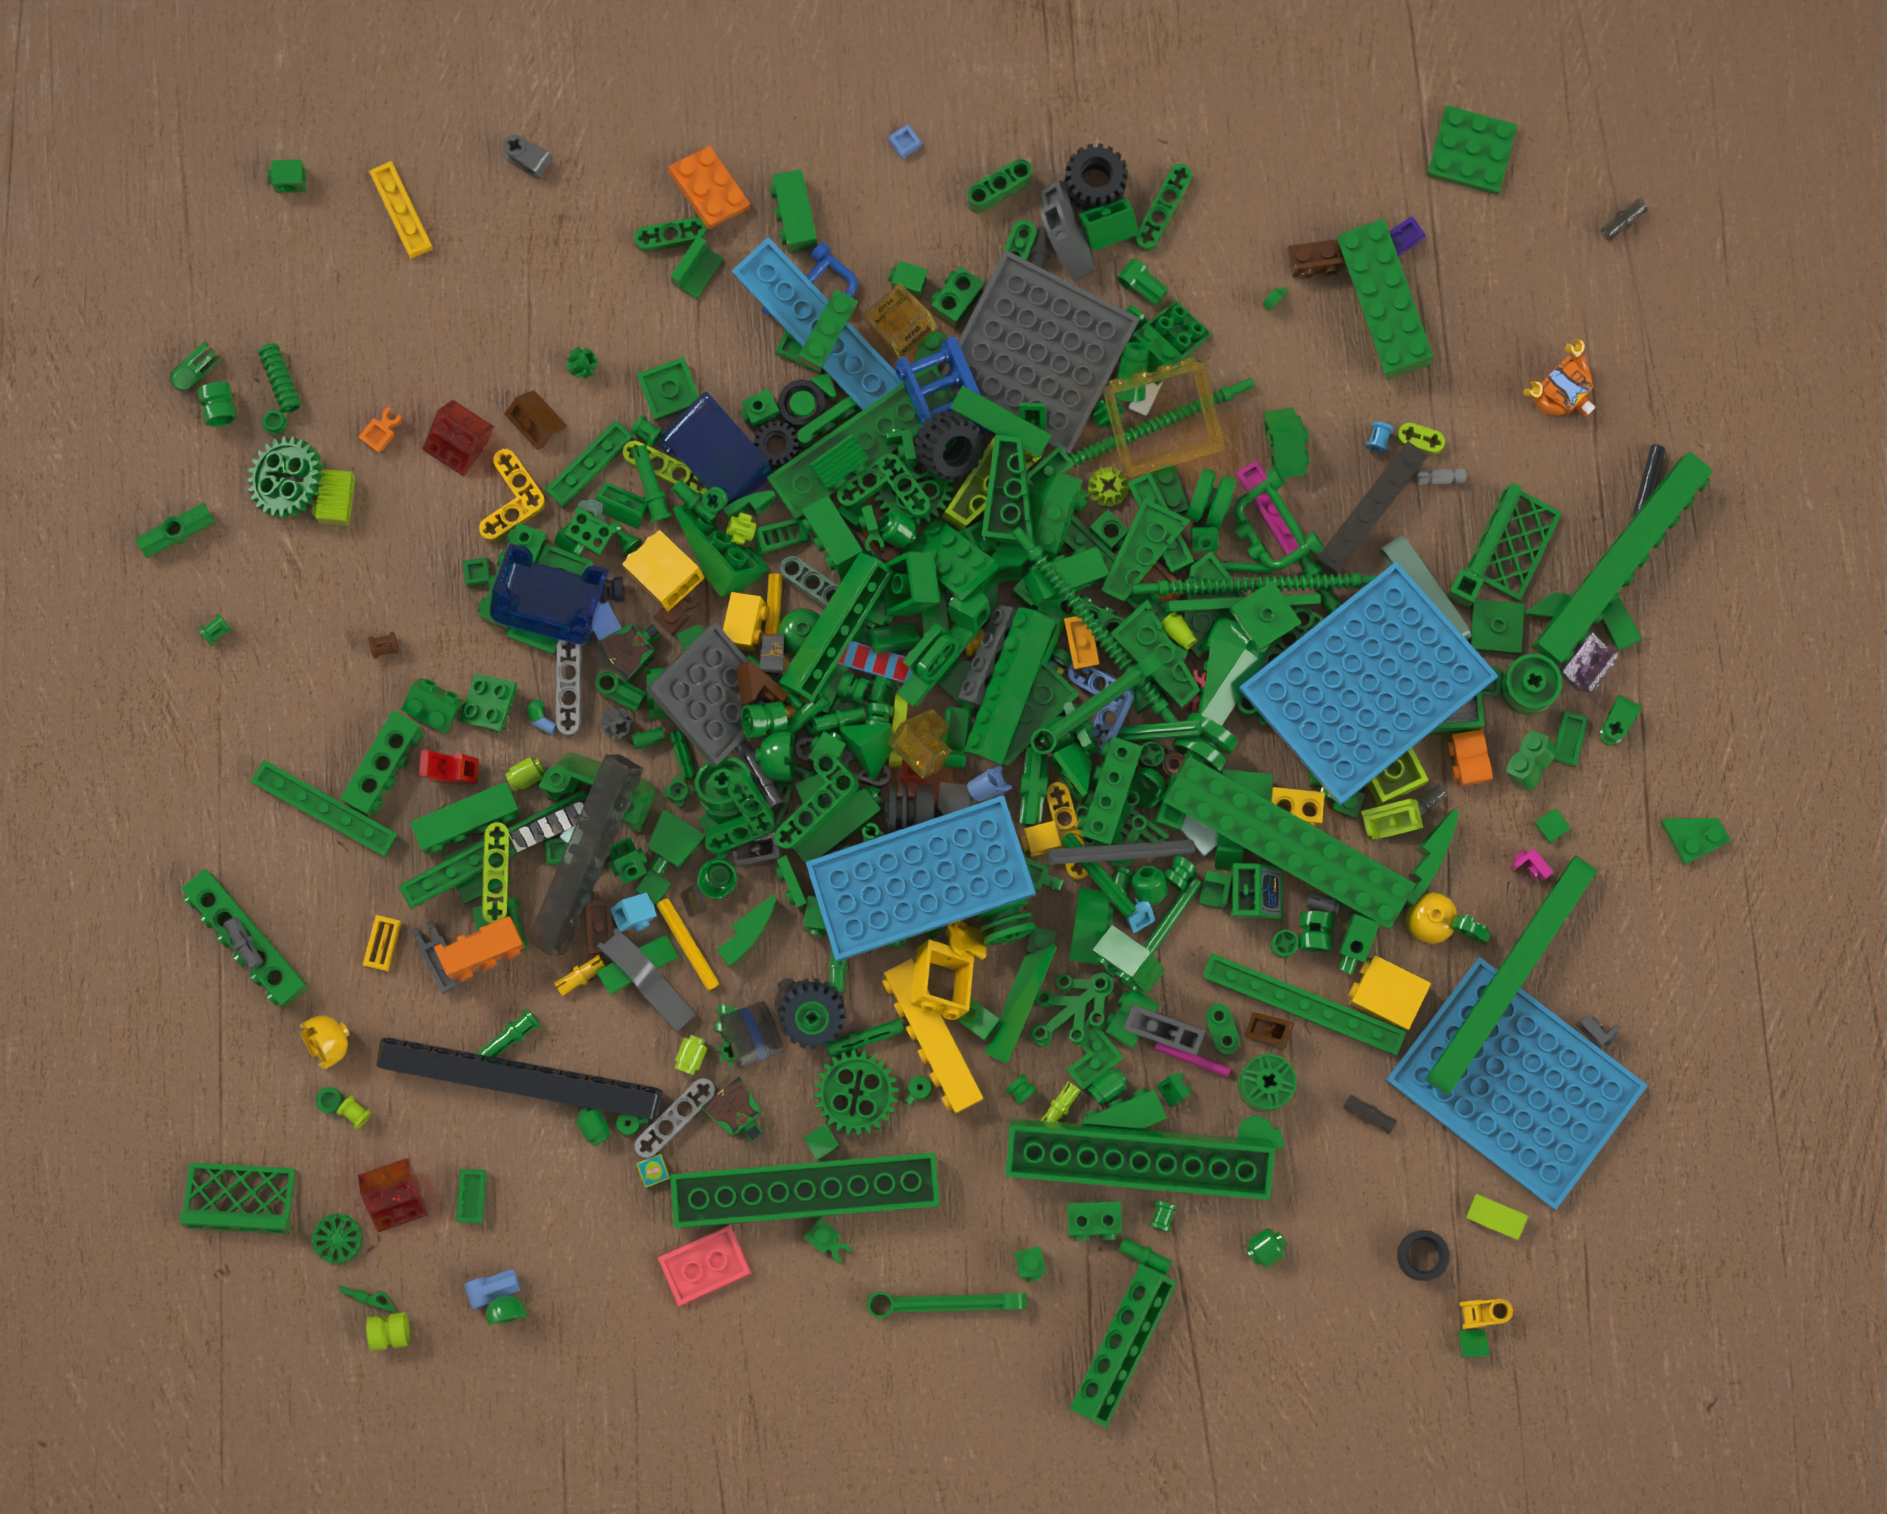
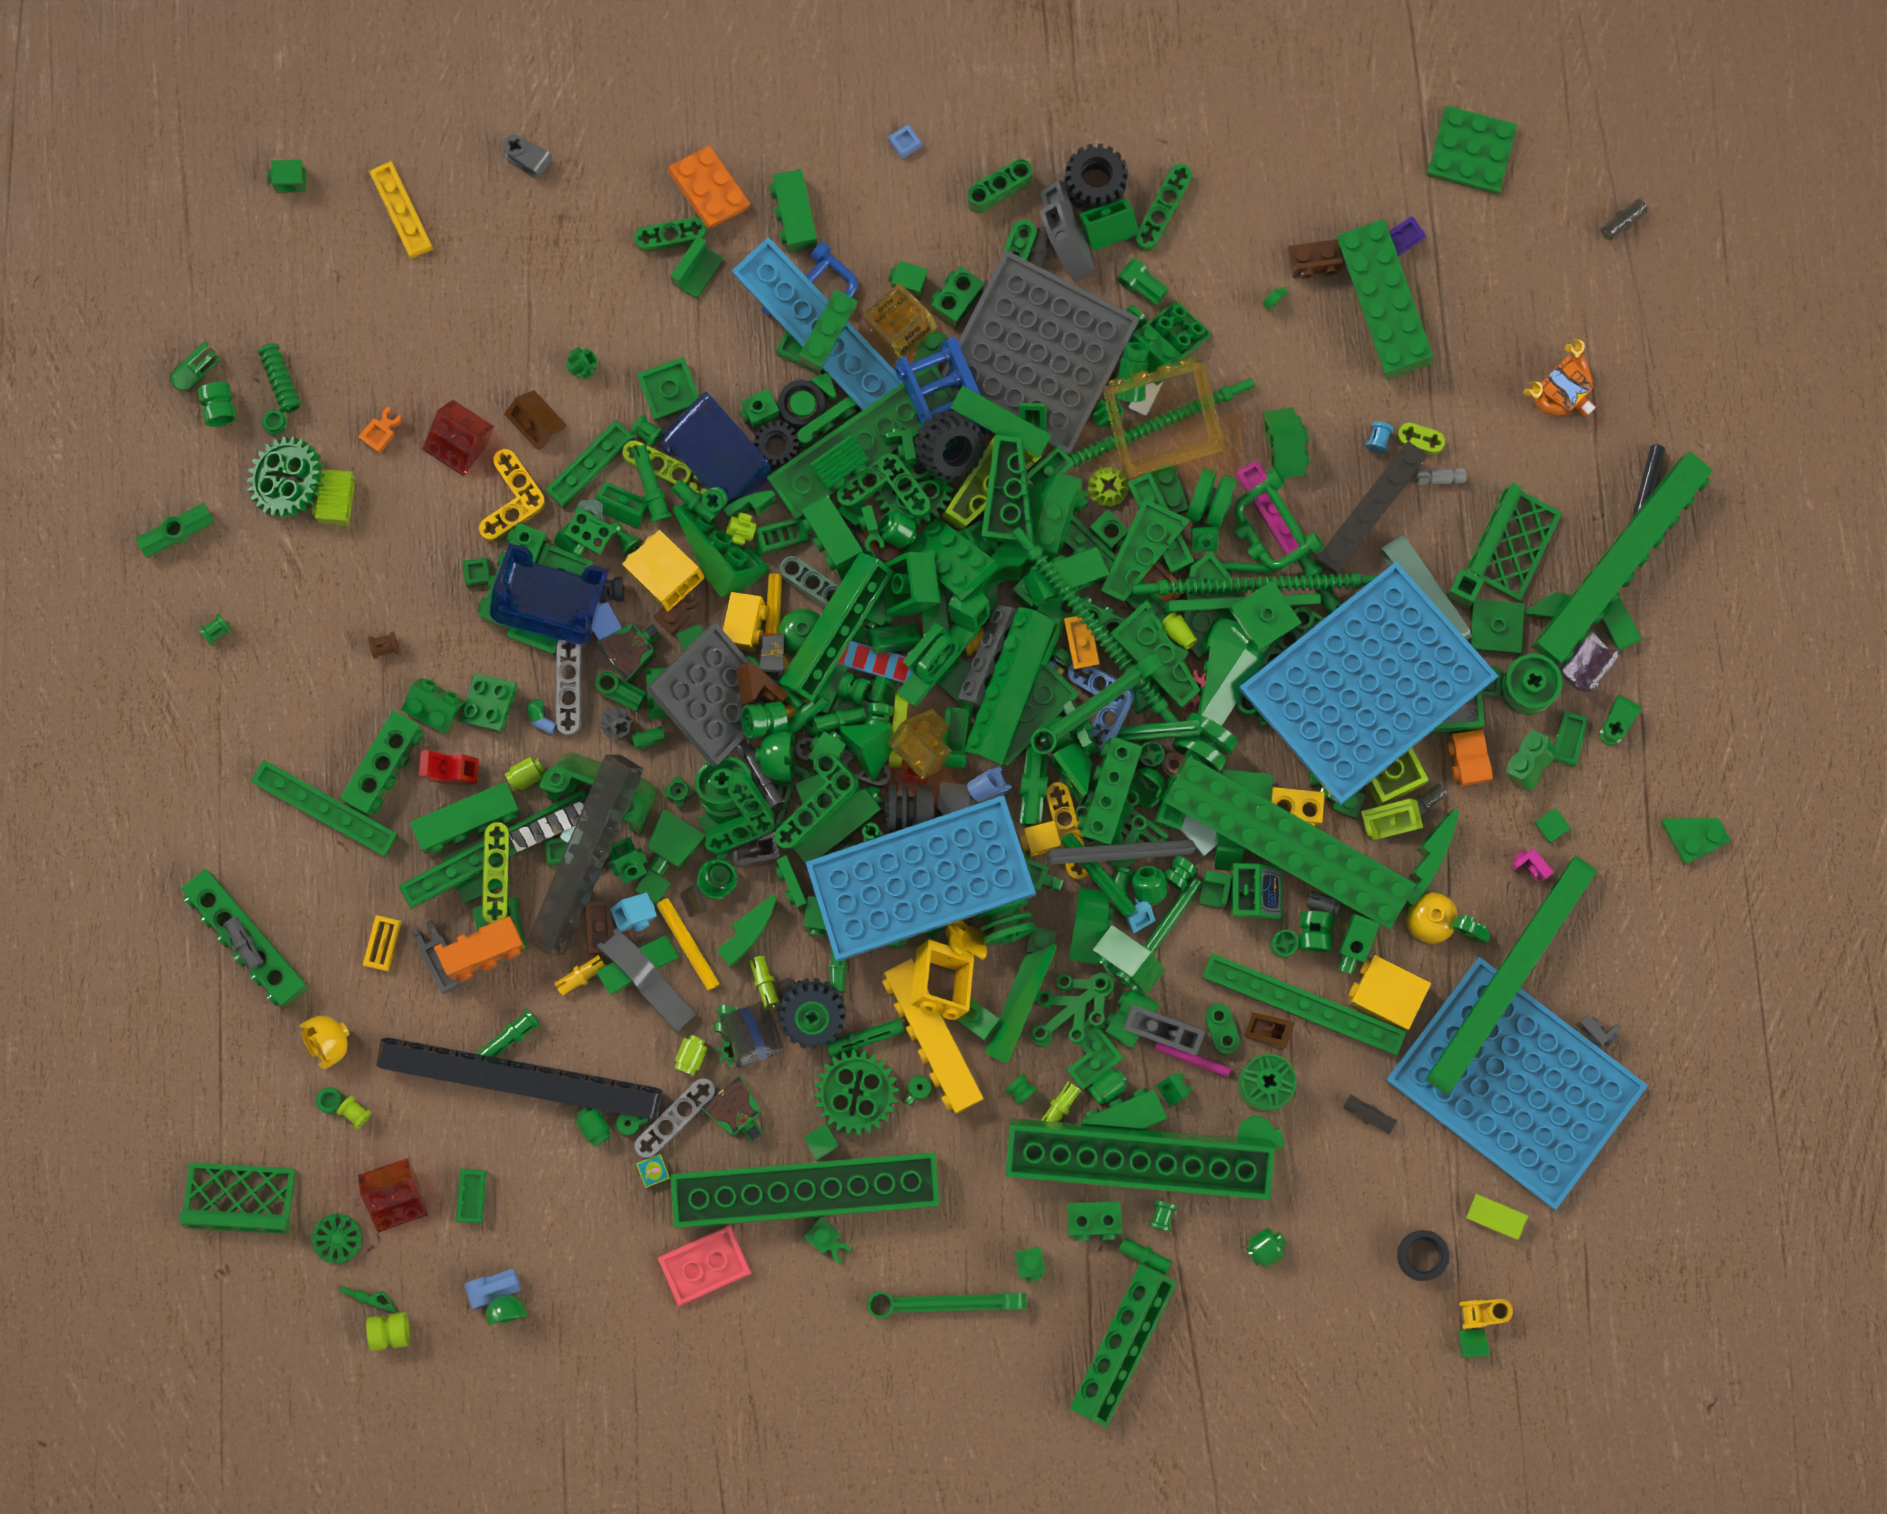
(683, 755): green axle -> none
(764, 982): none -> lime pin

